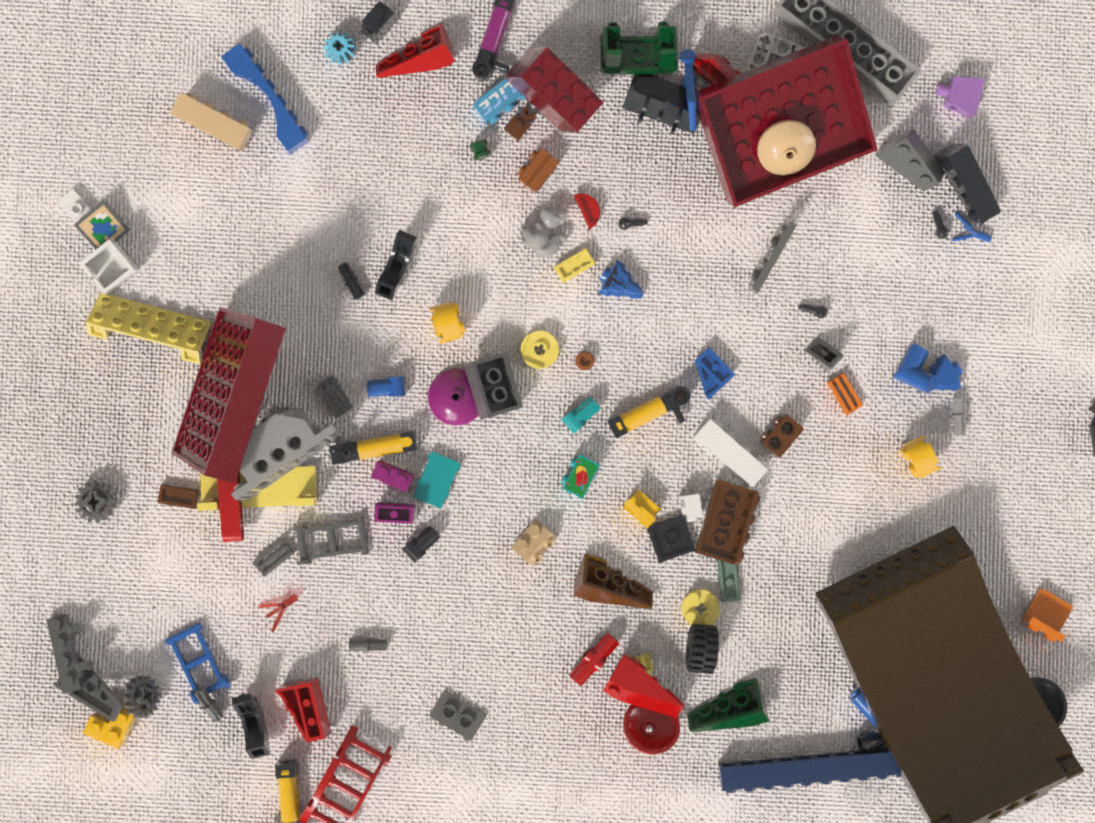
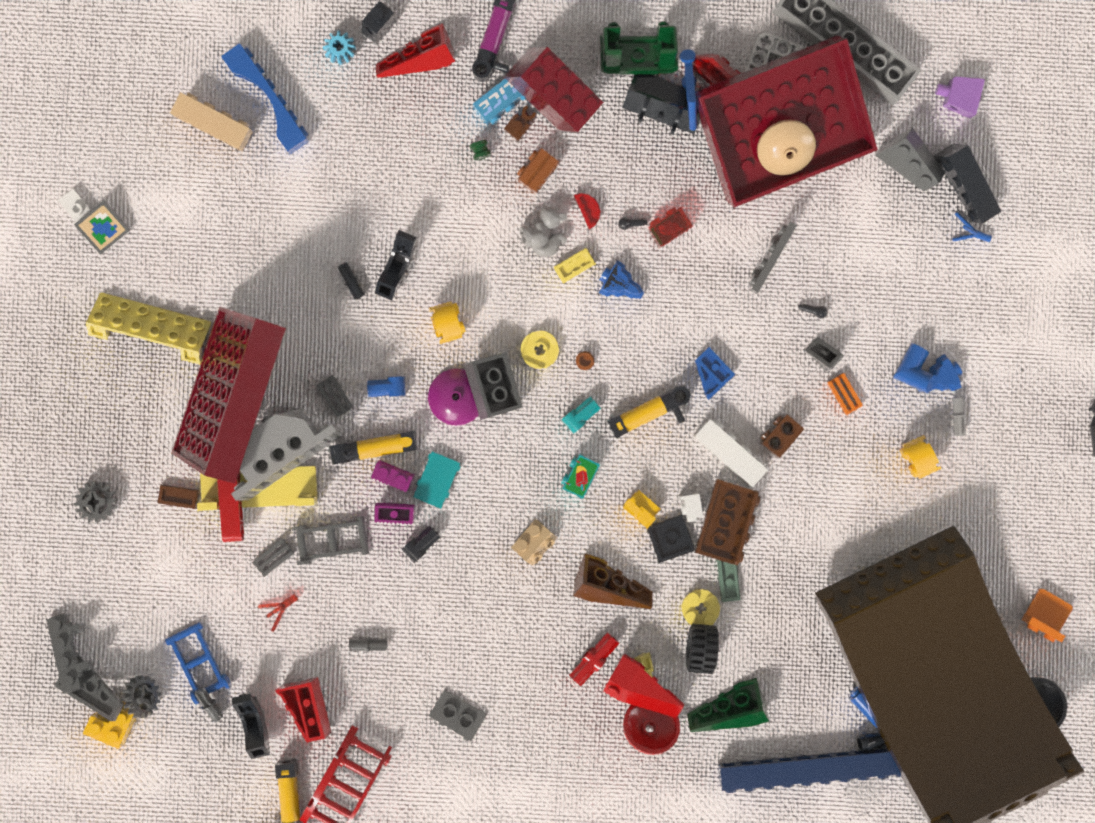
(110, 265): white piece -> none
(669, 227): none -> clear red brick
(941, 231): black piece -> none

